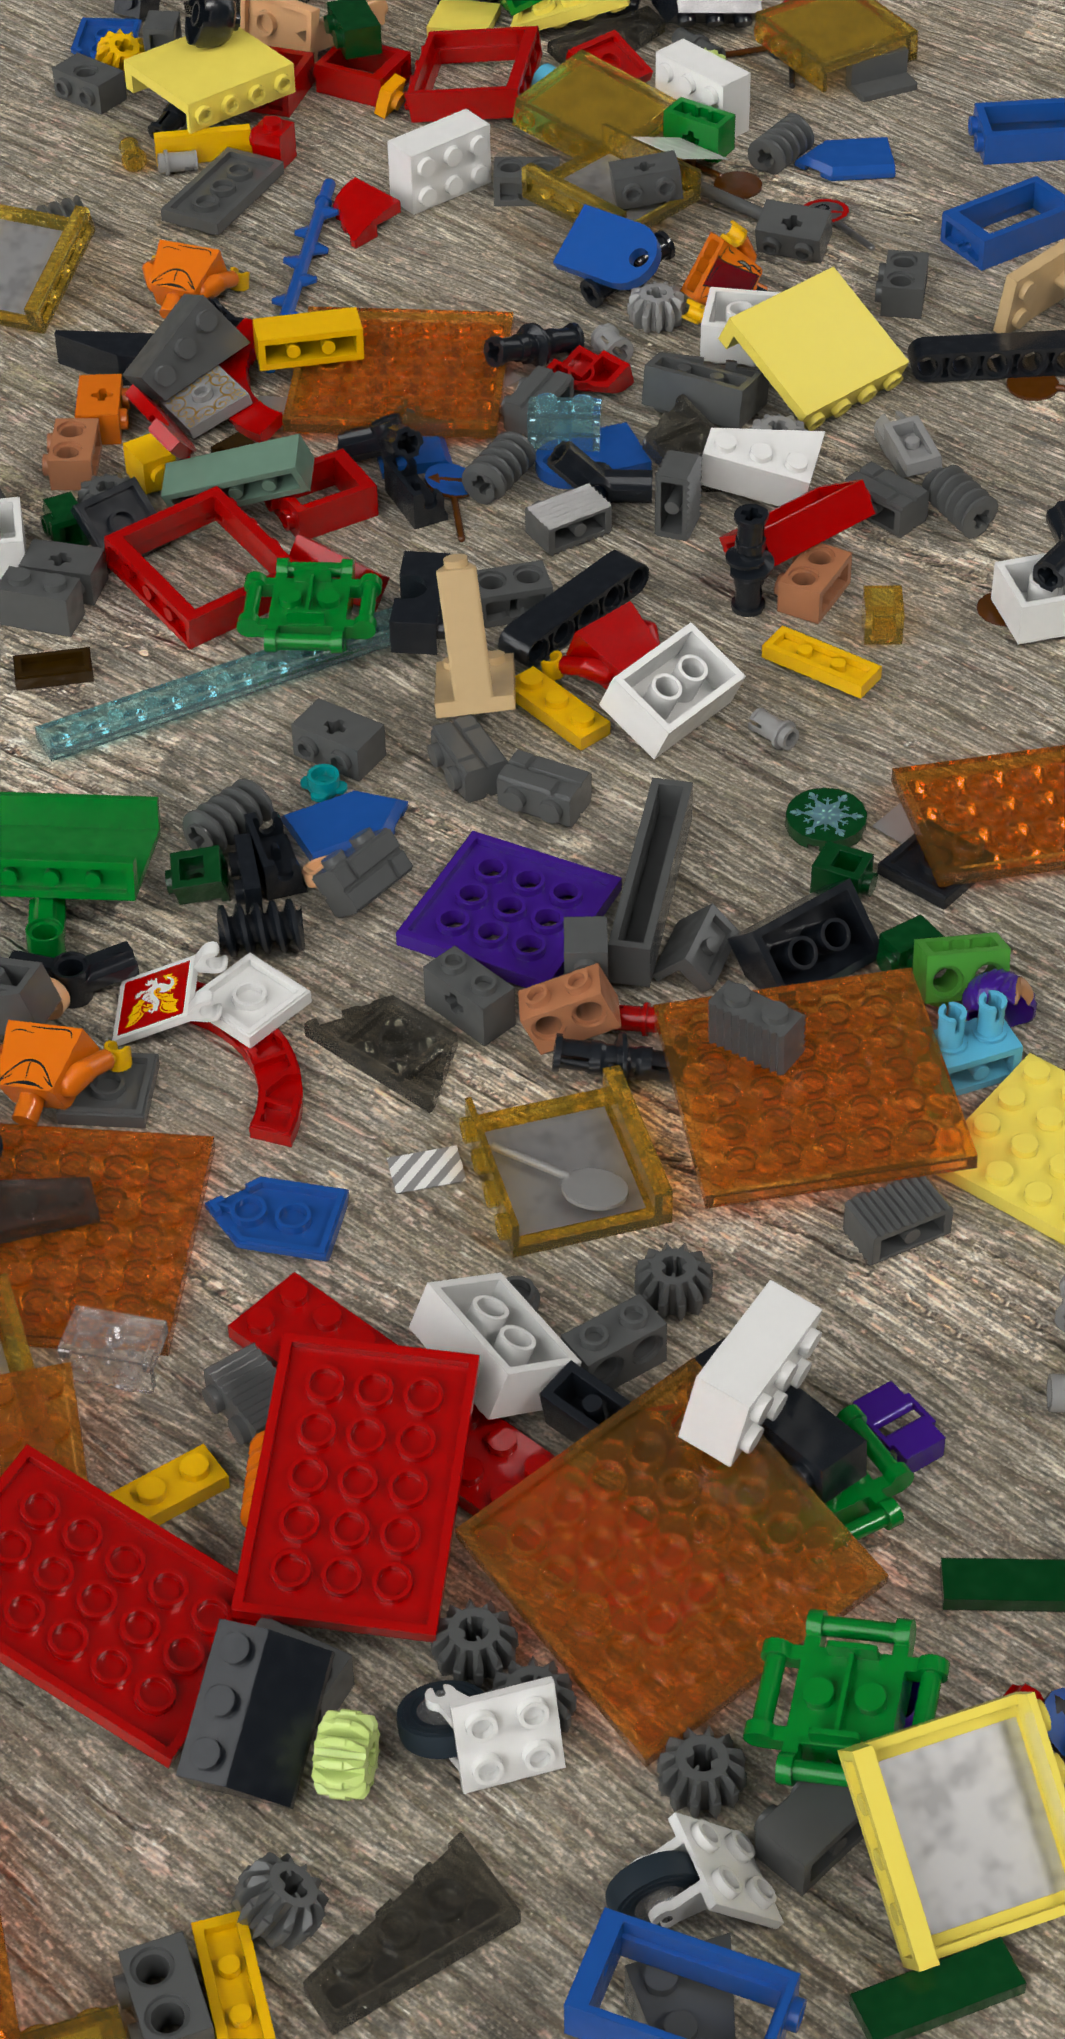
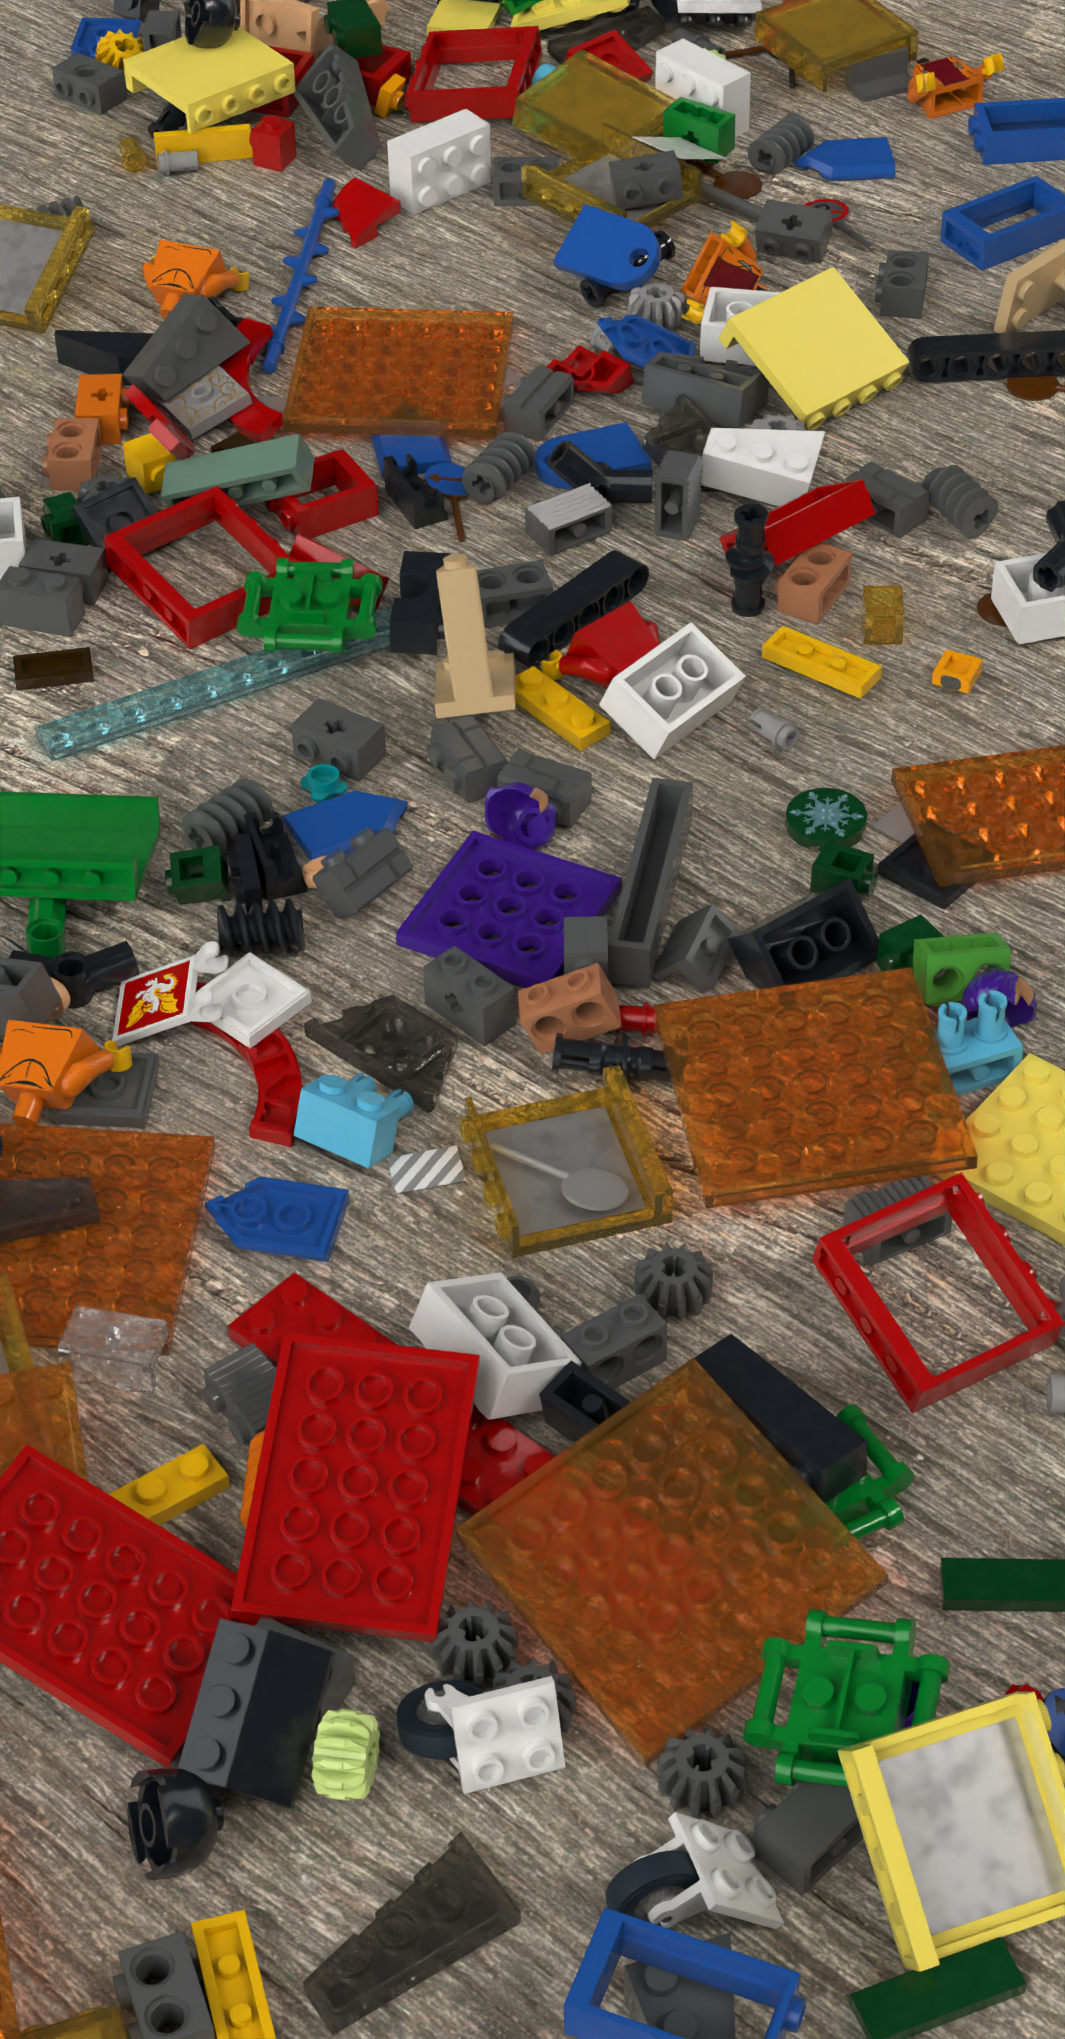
(172, 1821): none -> black cylinder
(222, 191): dark grey plate -> none
(279, 1901): dark grey gear -> none
(308, 339): yellow brick -> none
(339, 106): none -> dark grey wedge
(351, 1117): none -> medium azure brick
(381, 438): black piece -> none
(520, 815): none -> dark purple hair
(533, 345): black piece -> none
(564, 418): clear light blue brick -> none
(641, 339): none -> blue tile
(751, 1374): white brick -> none
(756, 1027): dark grey brick -> none
(879, 1328): none -> red window
(907, 445): light grey plate -> none
(914, 1443): dark purple piece -> none
(949, 84): none -> orange torso
(957, 671): none -> light orange plate

